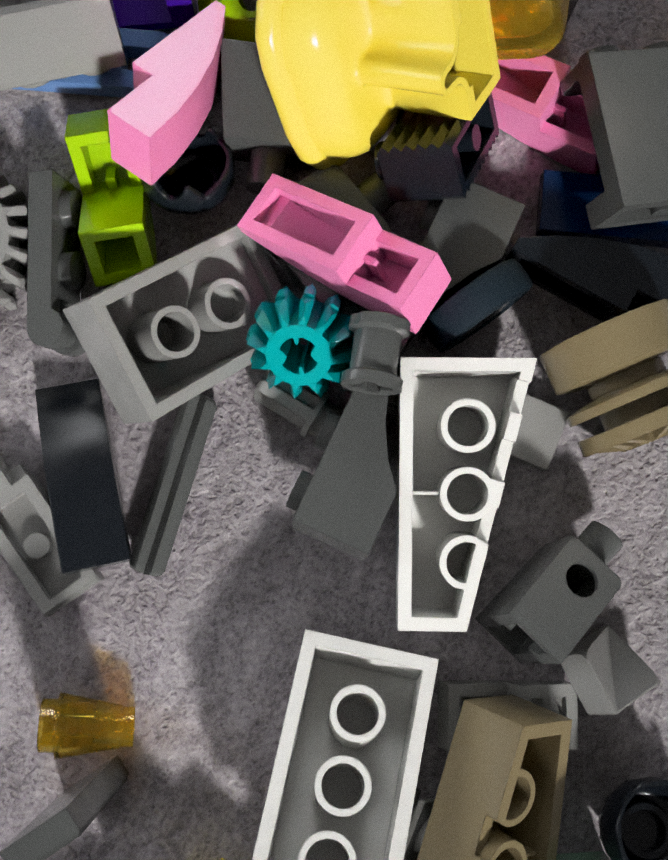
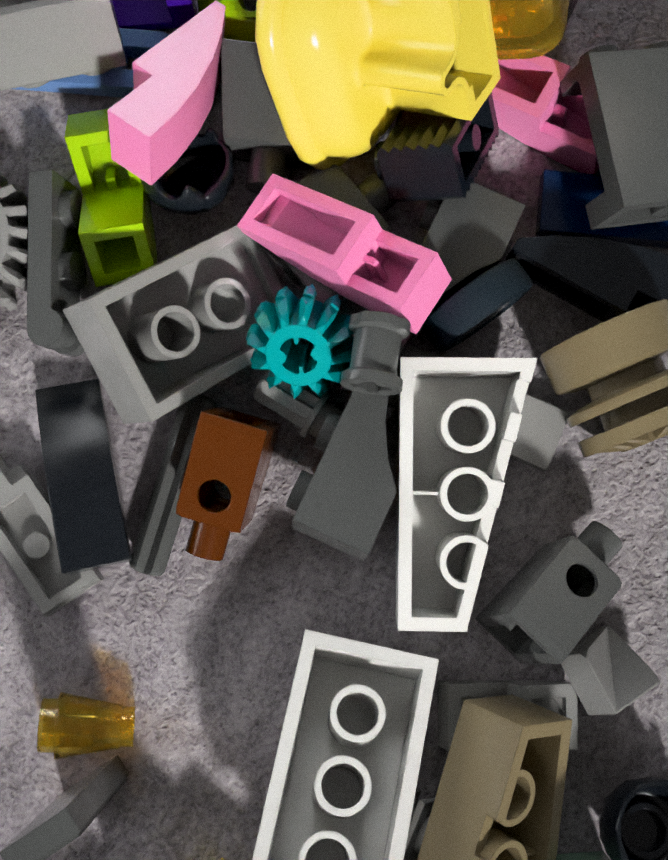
(236, 452): none -> reddish brown torso

